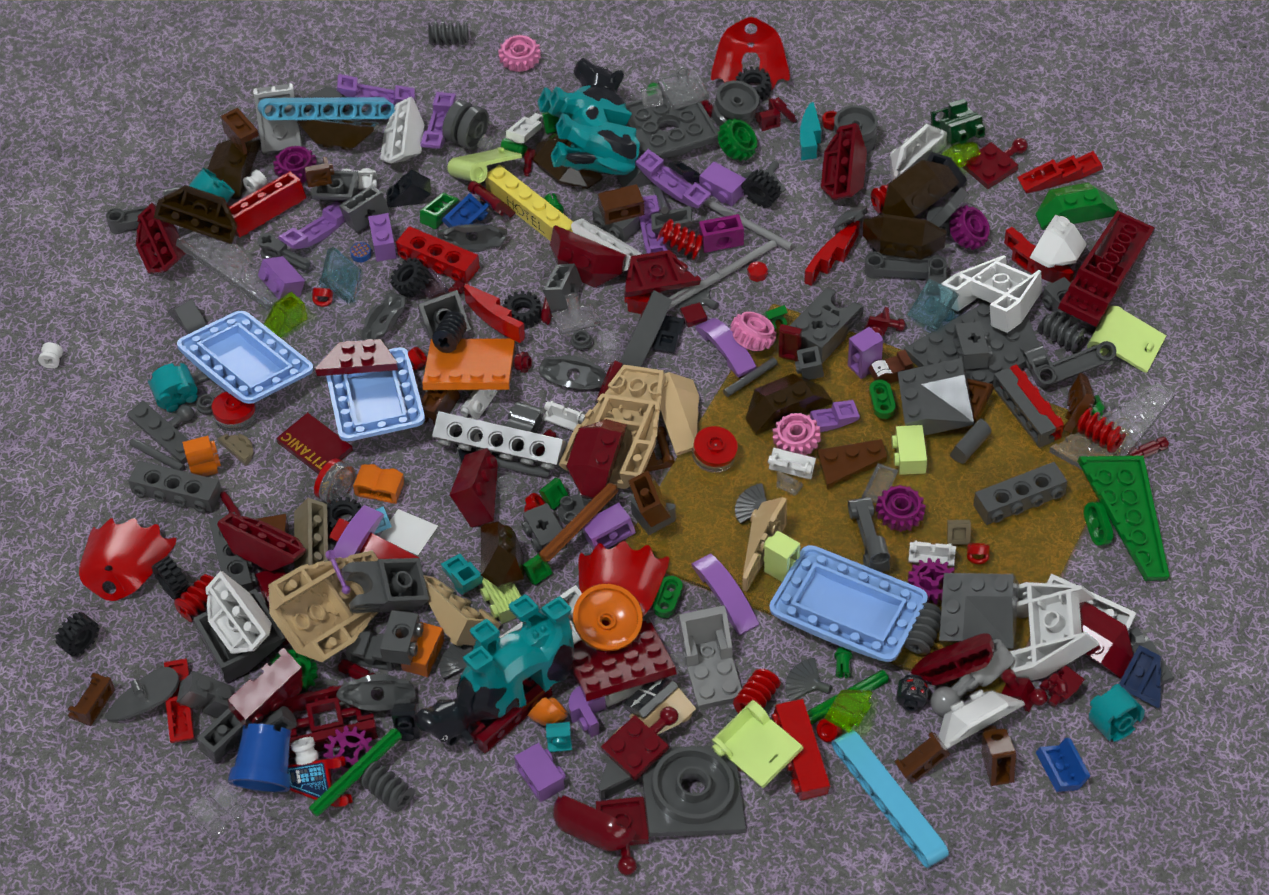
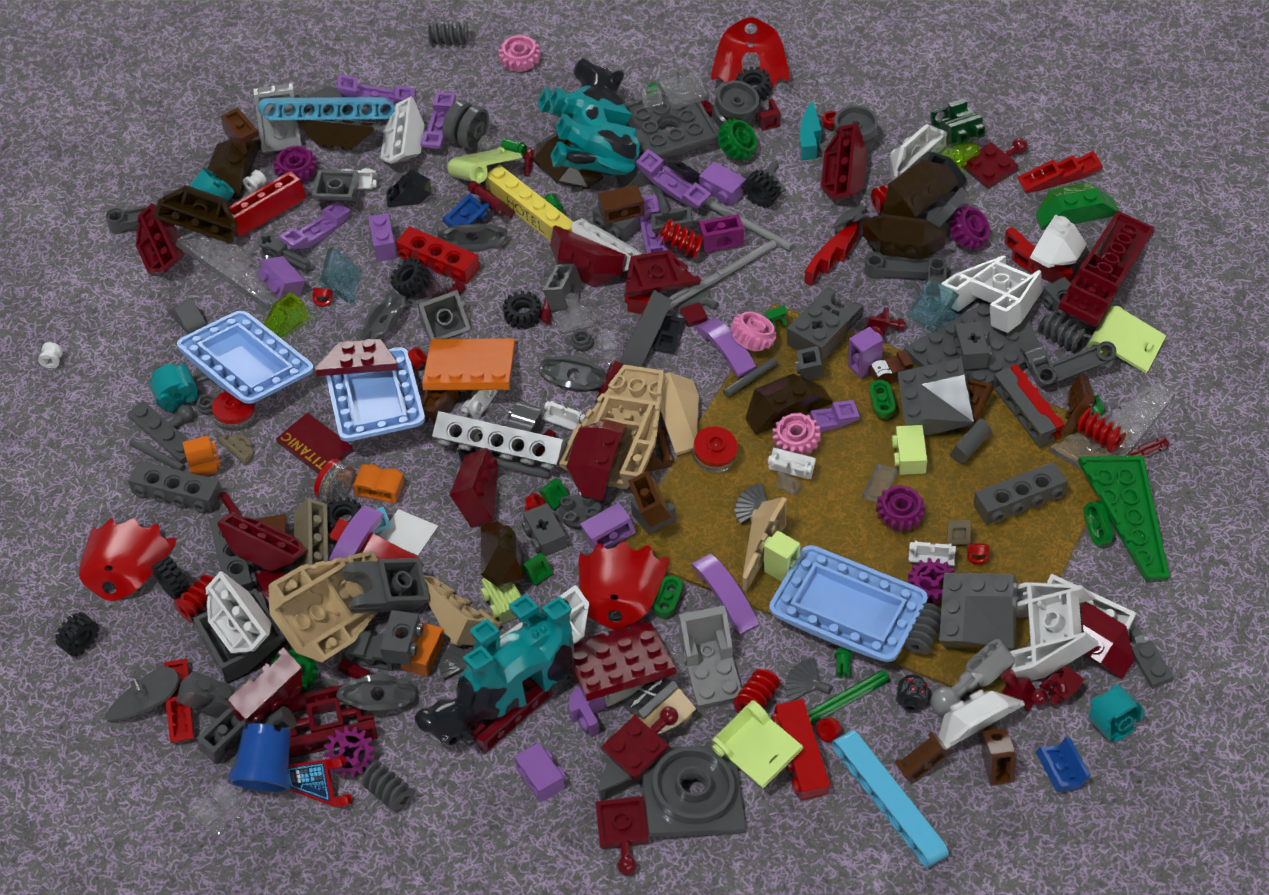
(92, 700): reddish brown hinge -> none
(304, 750): white wheel -> none
(319, 174): reddish brown bracket -> none
(330, 554): medium lavender hinge -> none
(355, 772): green axle -> none
(360, 252): blue tile -> none
(362, 205): dark grey brick -> none
(404, 720): black slope -> none
(441, 209): green slope -> none
(449, 332): black piece -> none
(462, 574): teal brick -> none
(491, 312): red slope -> none
(522, 362): dark red plate -> none
(524, 128): white hinge -> none
(548, 712): orange helmet -> none
(549, 122): green tile -> none
(559, 737): teal brick -> none
(578, 522): dark orange axle -> none
(590, 824): dark red brick -> none
(609, 604): orange dish -> none
(757, 271): red tile -> none
(781, 106): dark red piece -> none
(789, 342): dark red tile -> none
(844, 461): reddish brown wing -> none
(849, 708): clear neon green slope -> none
(876, 551): dark grey piece -> none
(956, 660): dark red brick -> none
(1144, 676): dark blue wing -> none

